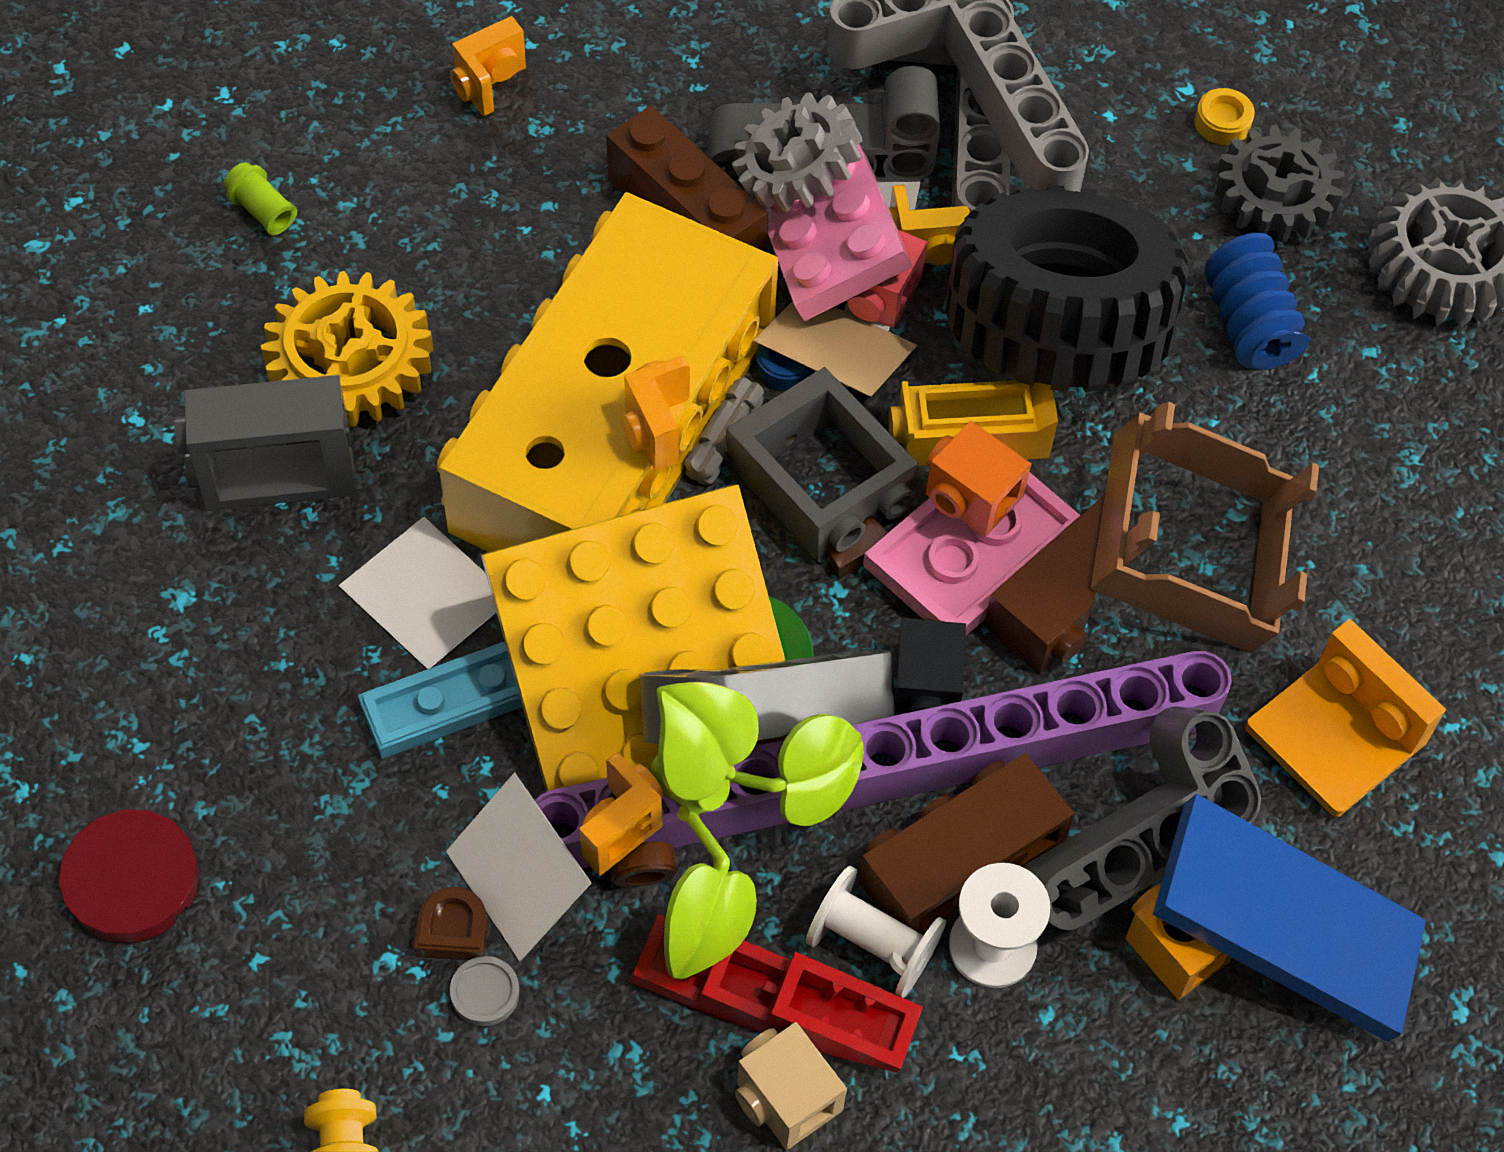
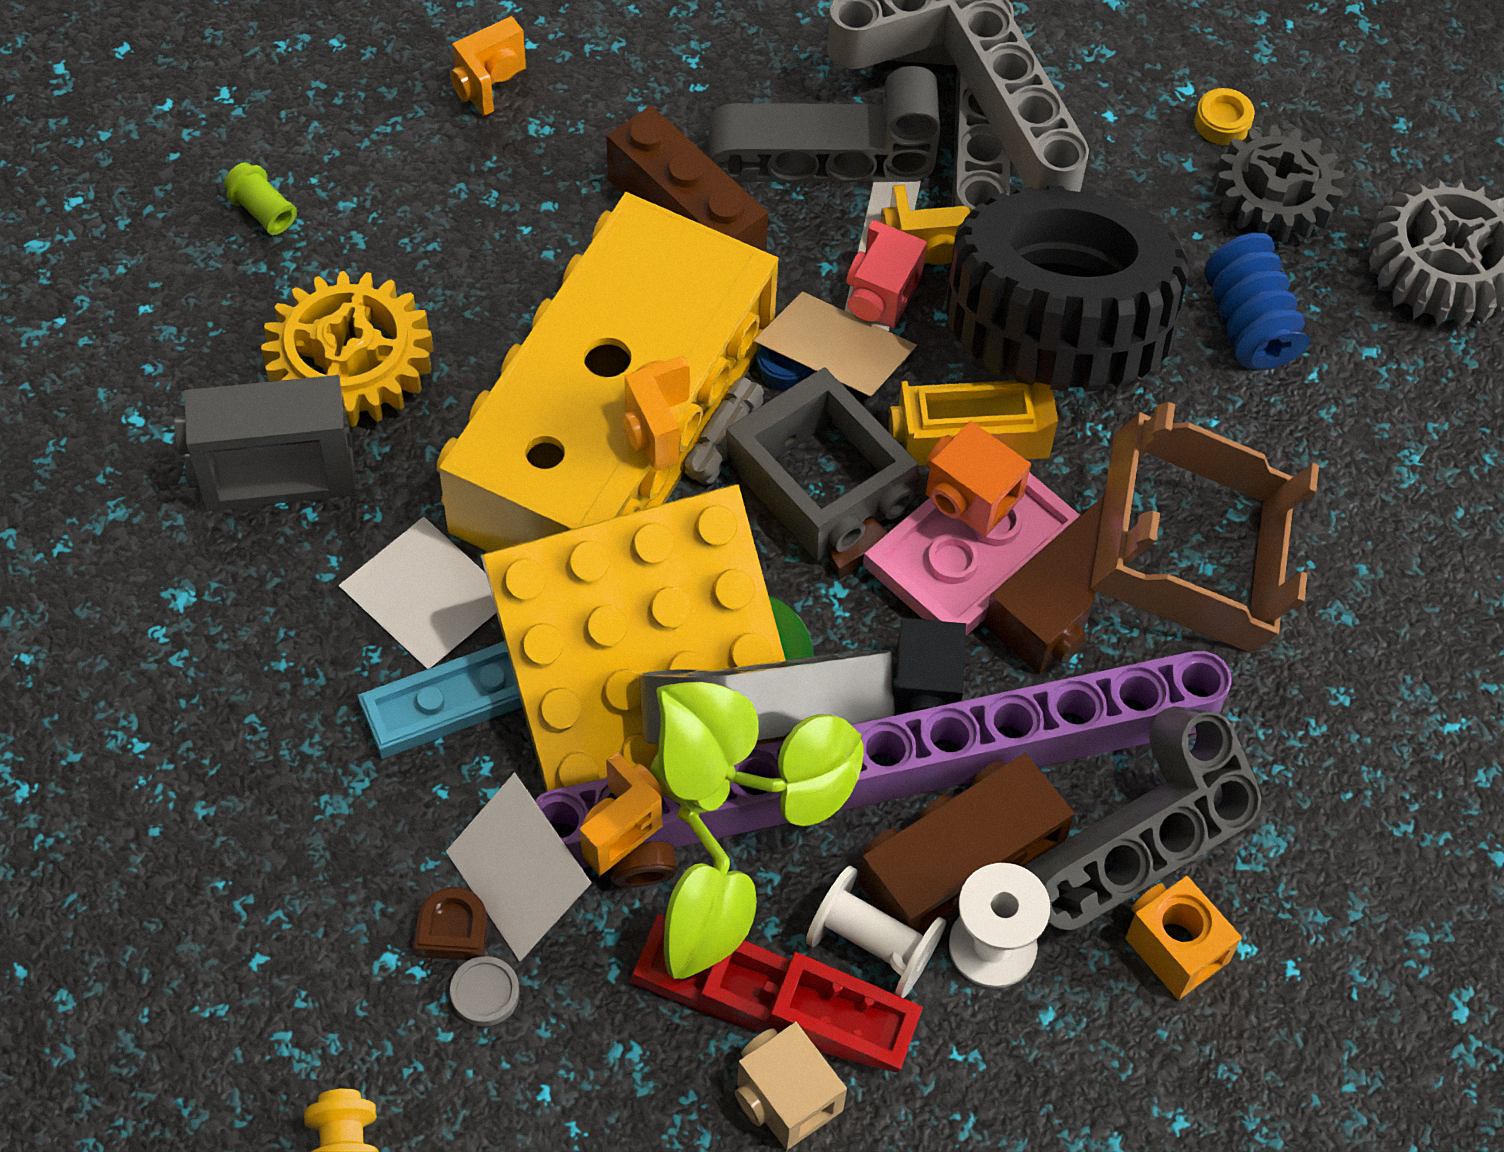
(129, 875): dark red tile -> none
(797, 152): light grey gear -> none
(837, 243): bright pink plate -> none
(1291, 917): blue tile -> none
(1347, 720): light orange bracket -> none

